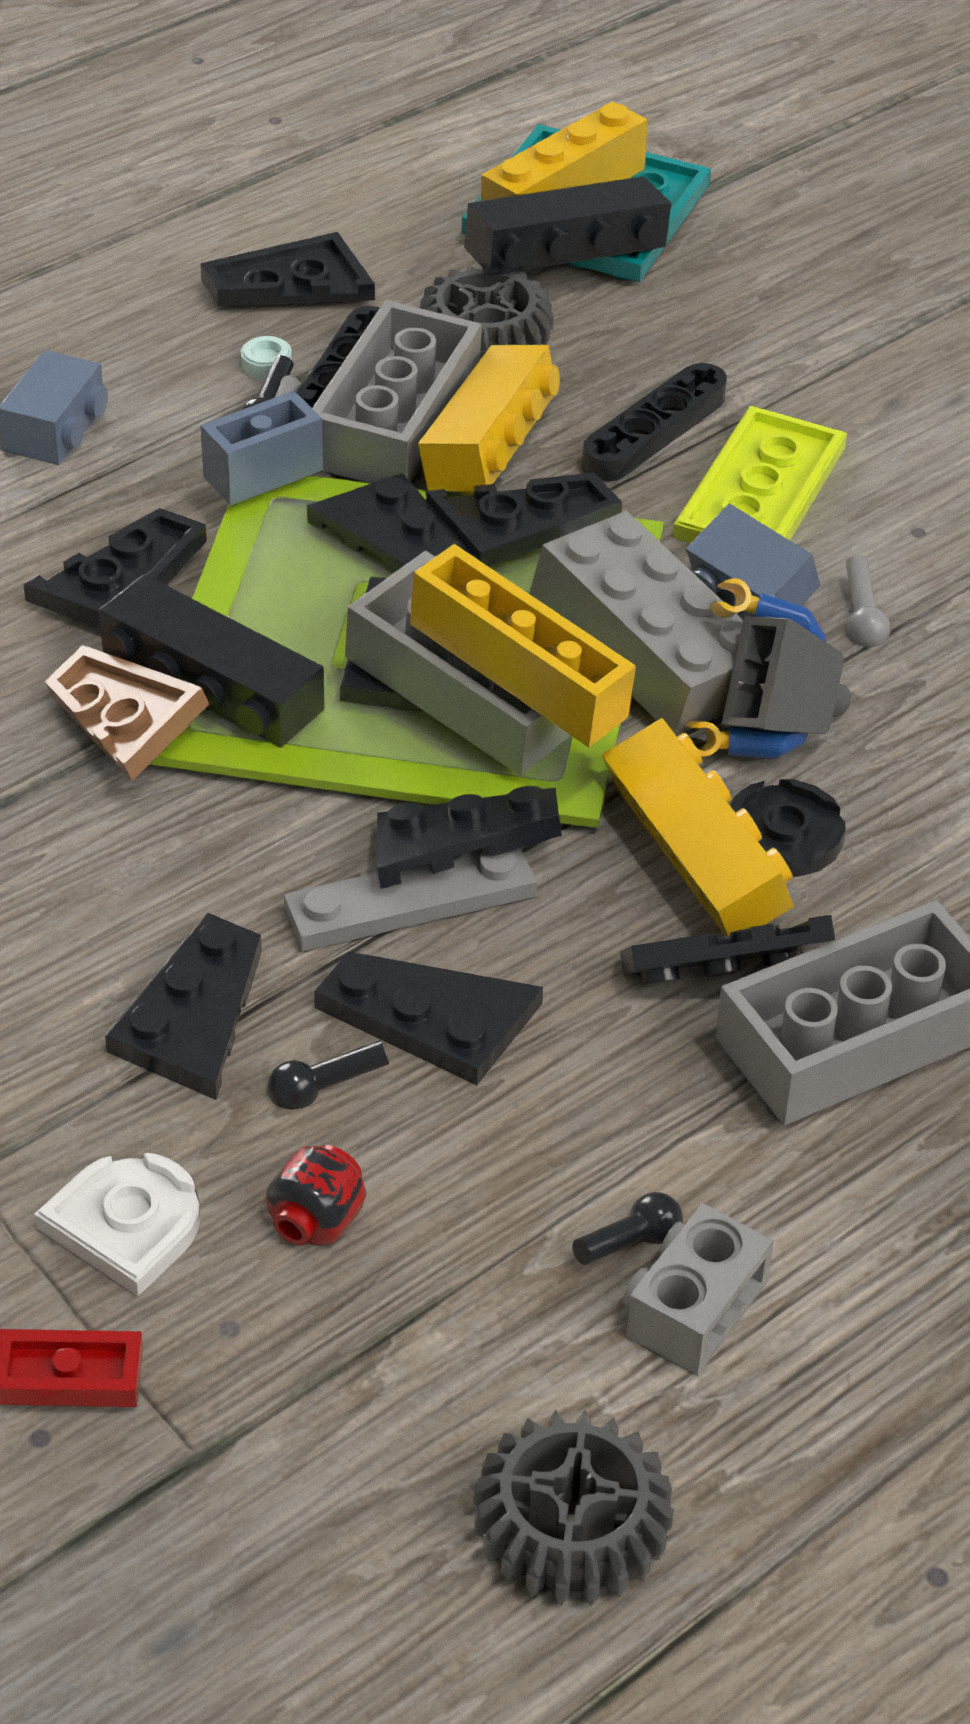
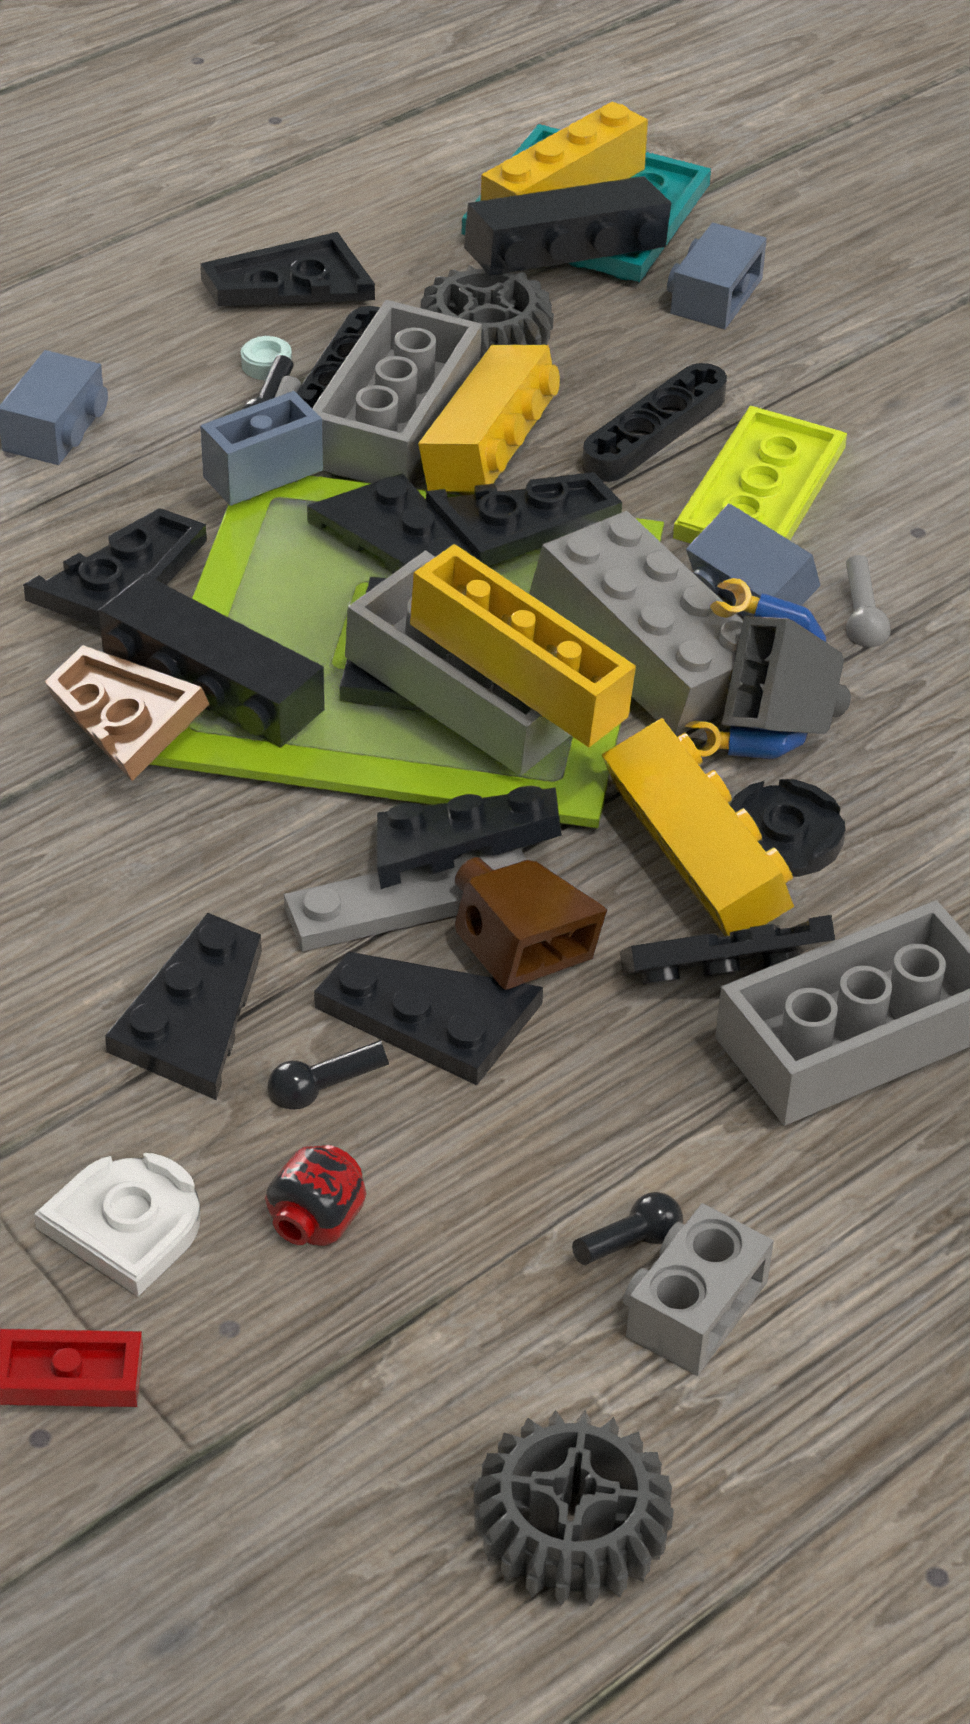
(525, 920): none -> reddish brown torso
(717, 275): none -> sand blue brick

